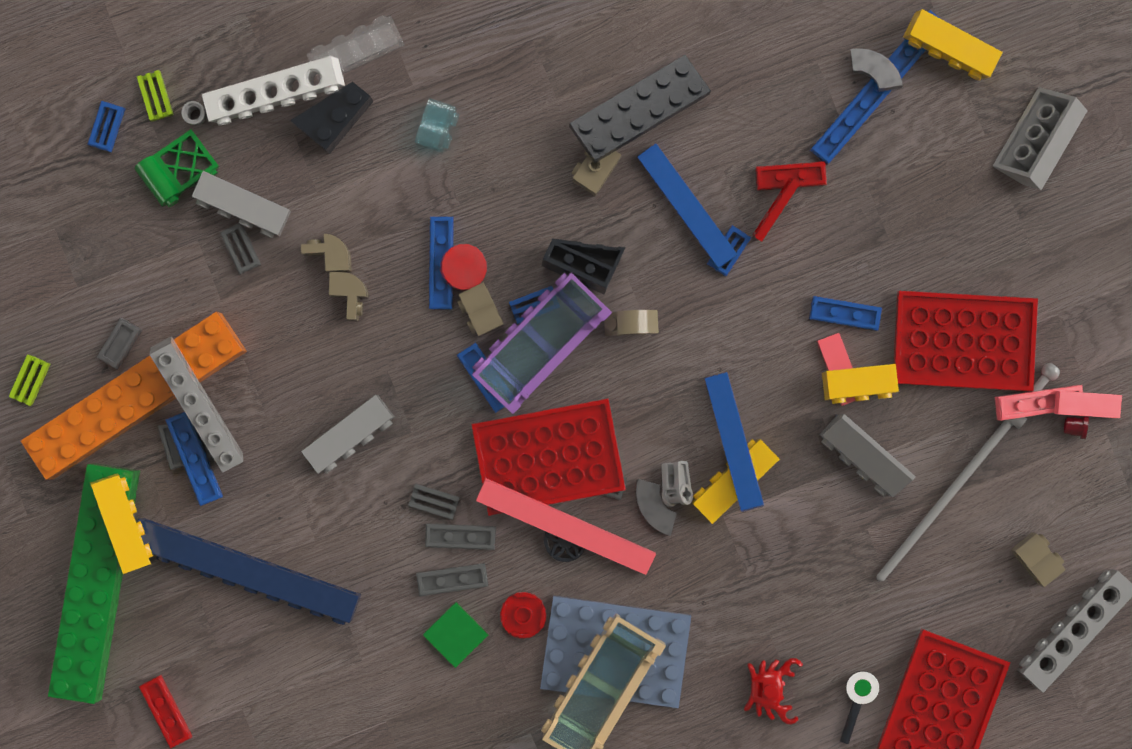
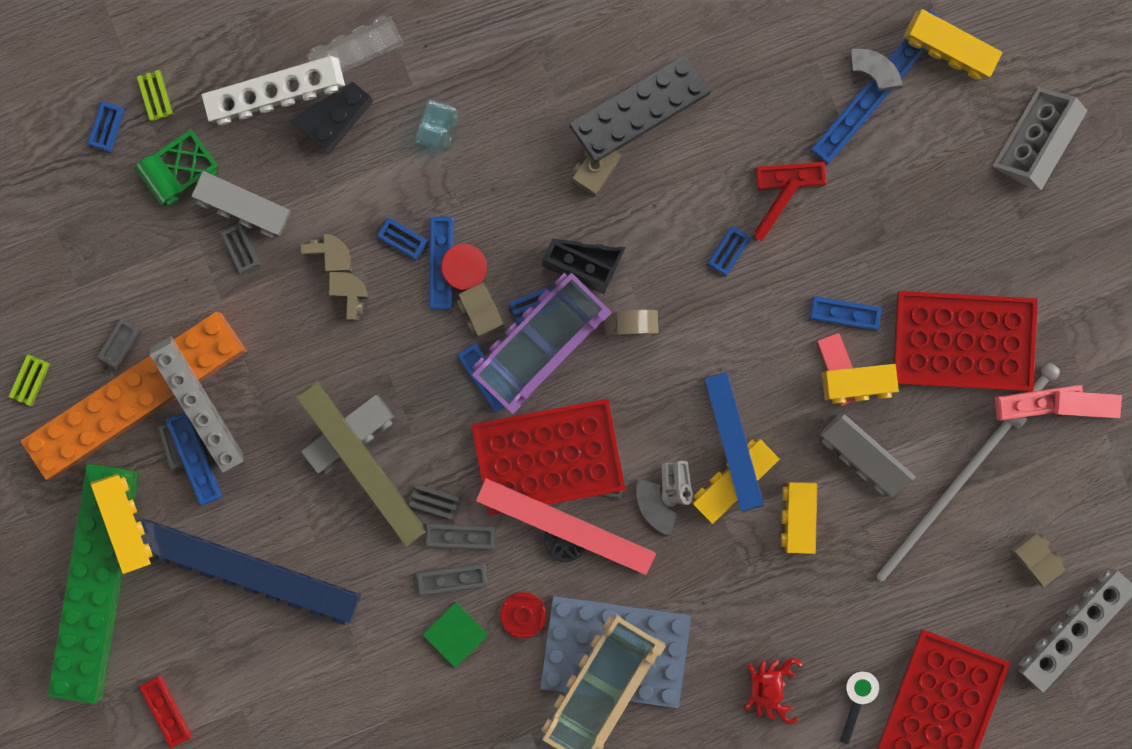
(188, 108): light grey piece -> none
(360, 462): none -> olive tile
(419, 249): none -> blue tile
(687, 206): blue tile -> none
(799, 517): none -> yellow brick
(1076, 426): dark red piece -> none

